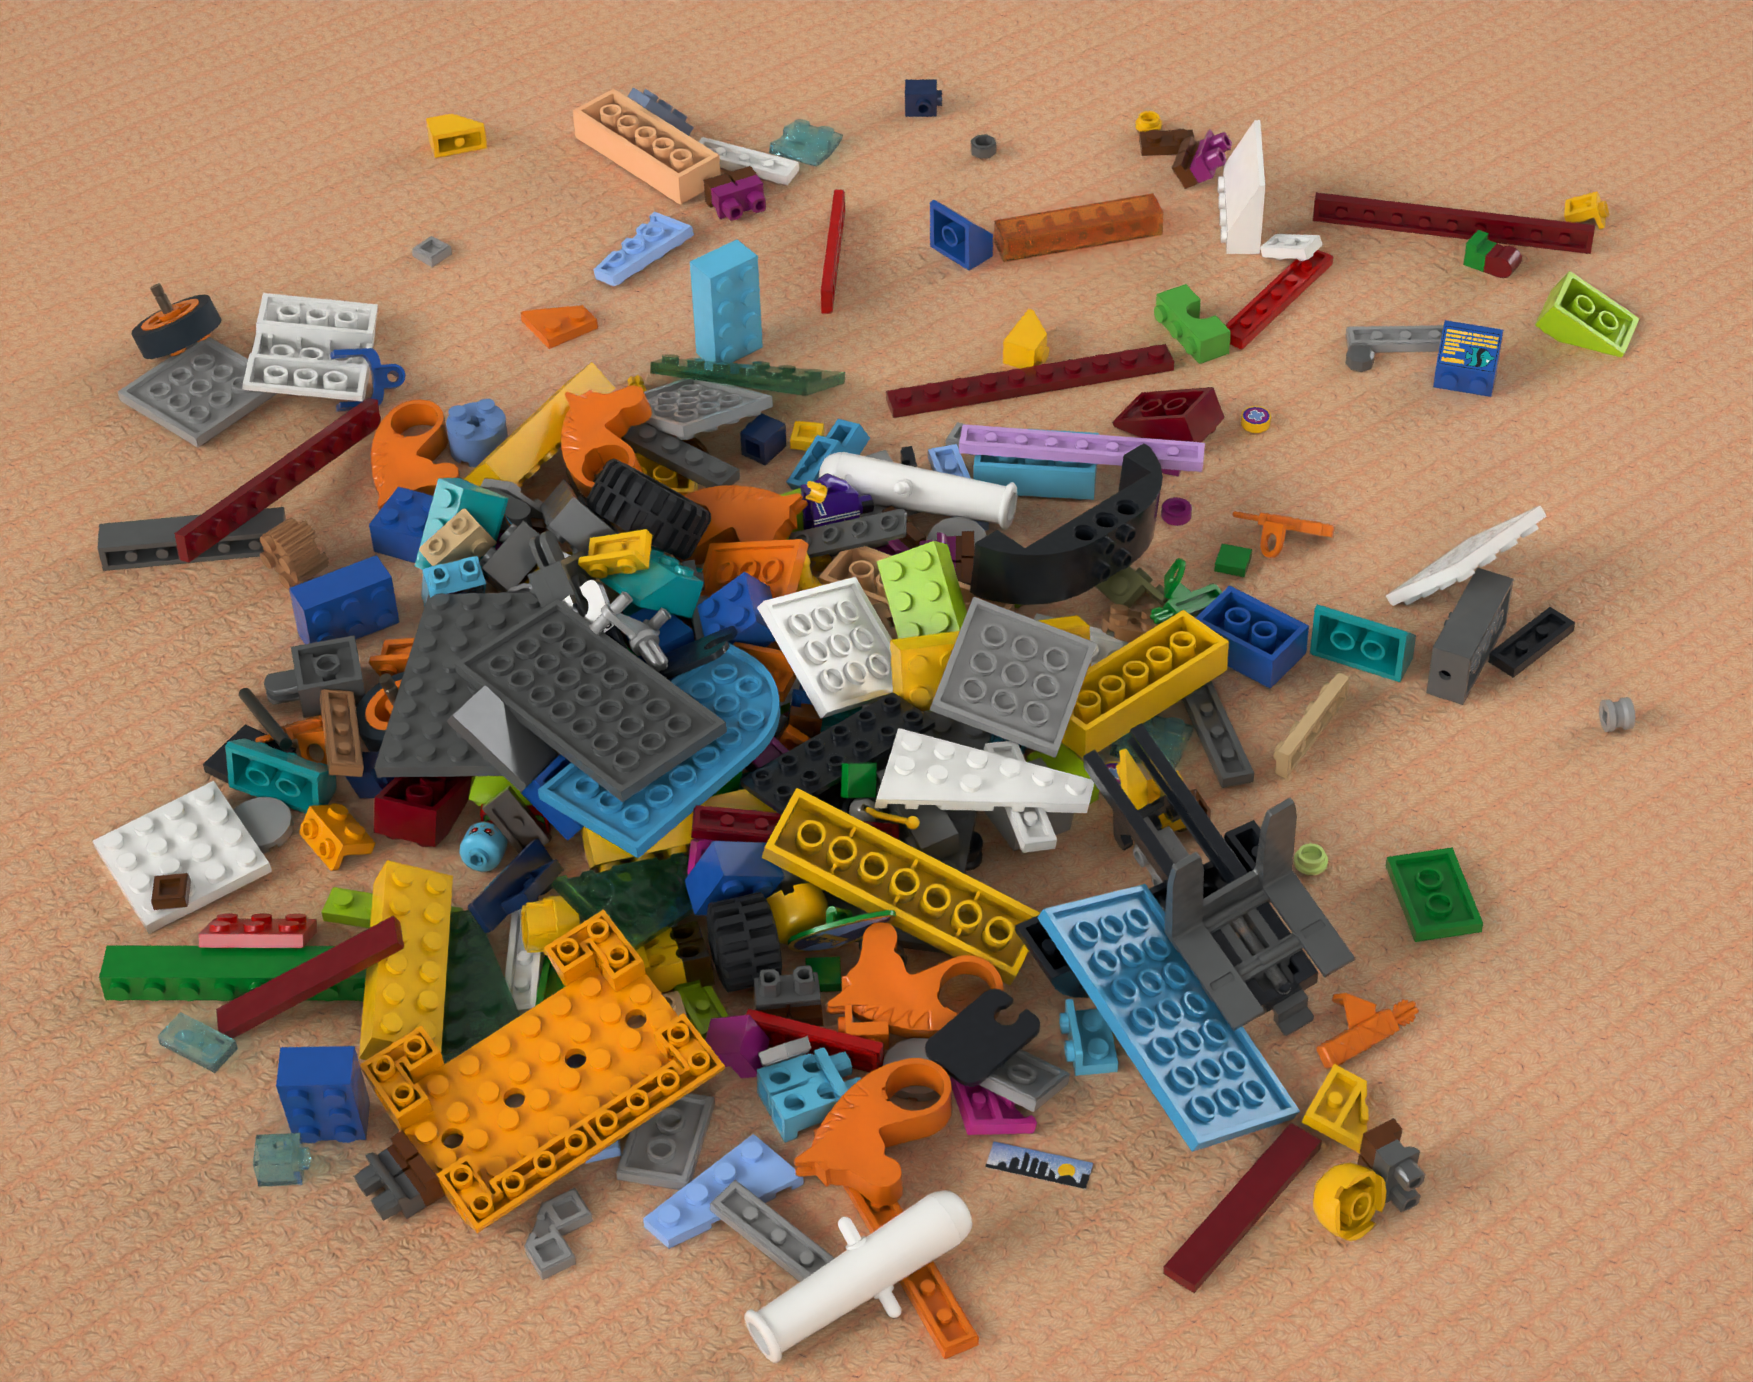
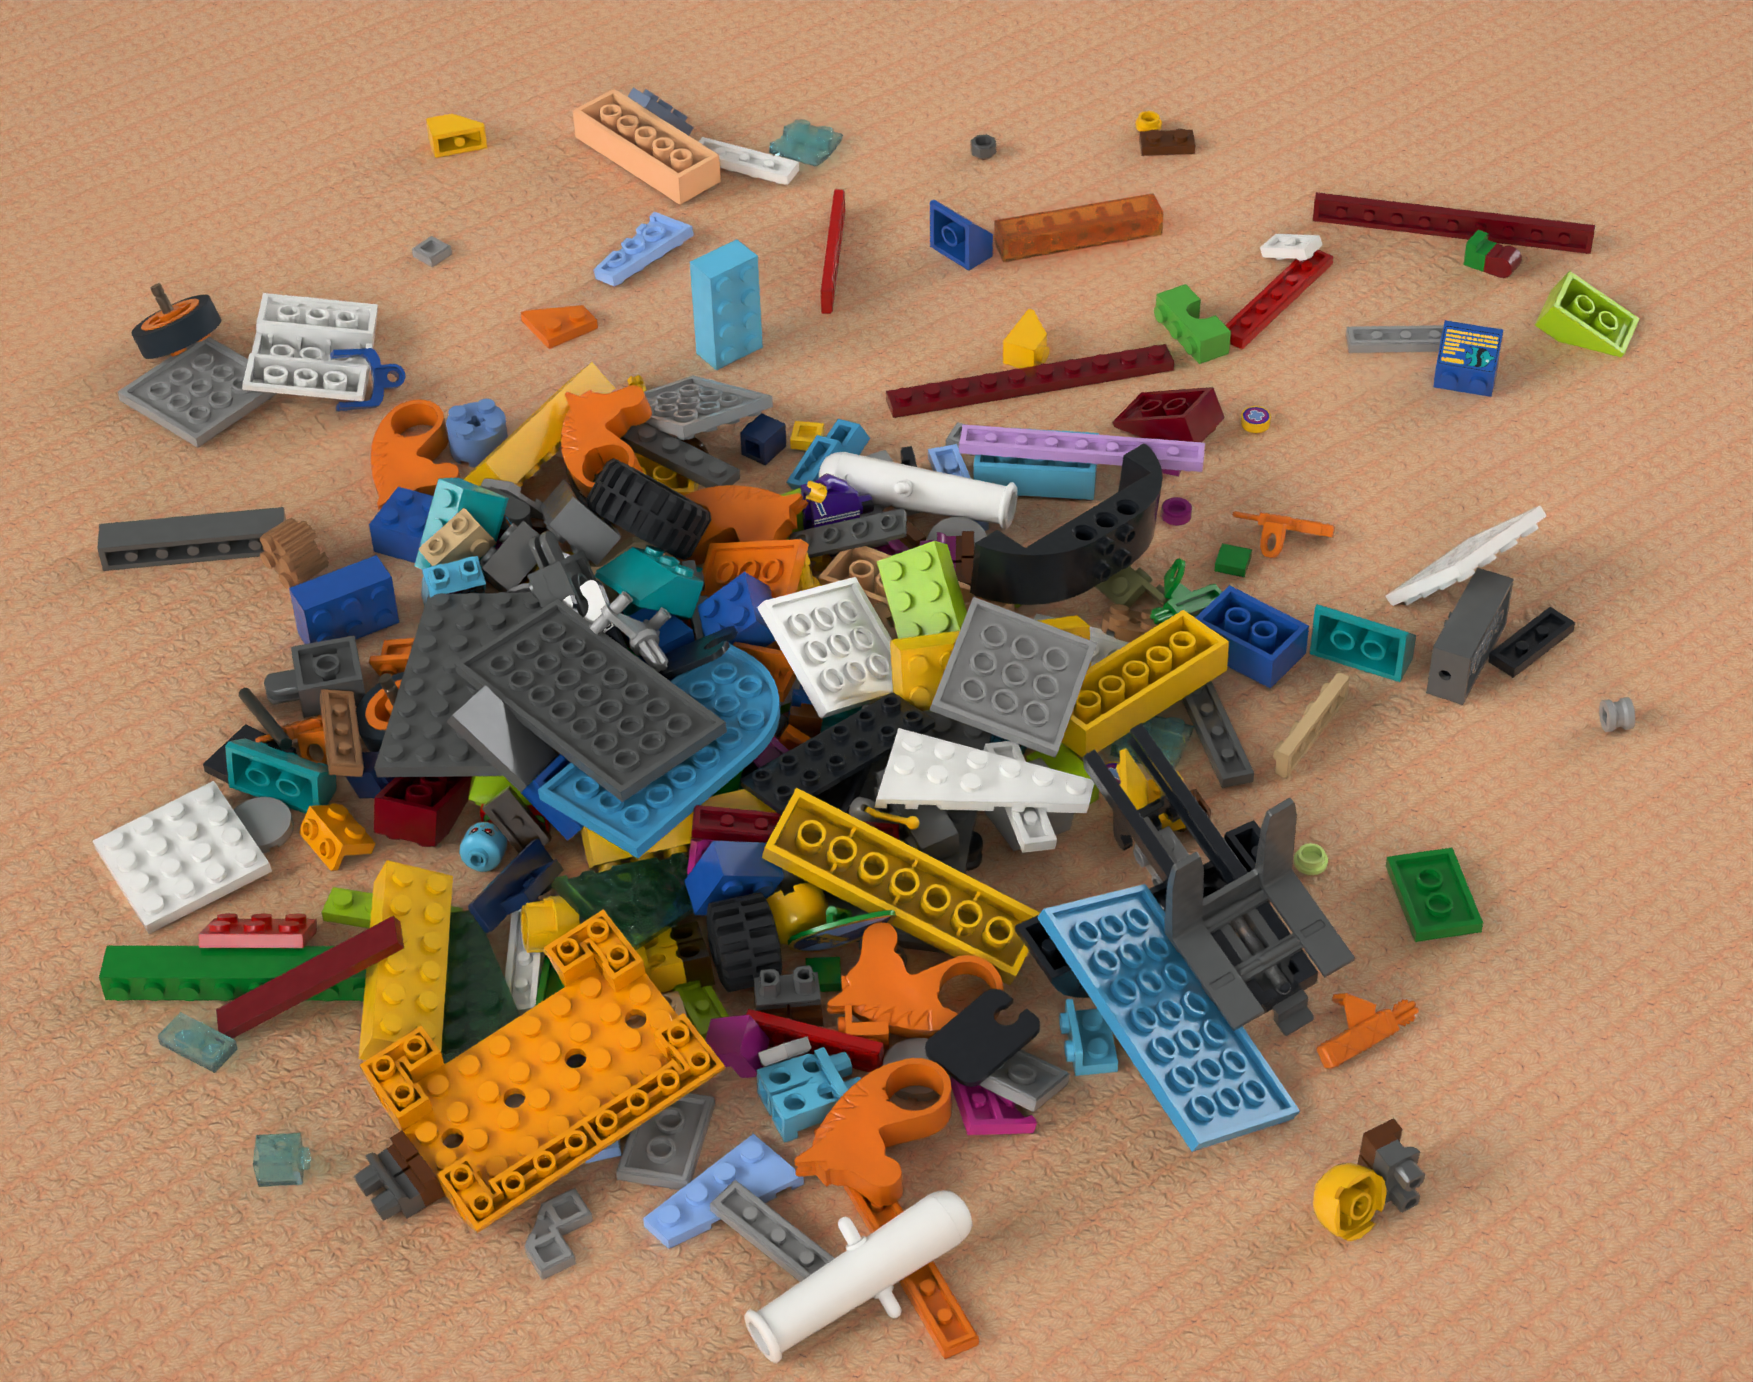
(171, 891): reddish brown tile -> none
(277, 480): dark red plate -> none
(323, 1093): blue brick -> none
(617, 554): yellow bracket -> none
(735, 193): magenta hips -> none
(758, 375): clear green wing -> none
(858, 780): green tile -> none
(922, 97): dark blue brick -> none
(1039, 1165): sticker -> none
(1200, 159): magenta hips -> none
(1242, 195): white slope -> none
(1242, 1208): dark red tile -> none
(1340, 1108): yellow wing -> none
(1360, 358): dark grey tile -> none
(1586, 207): yellow bracket -> none

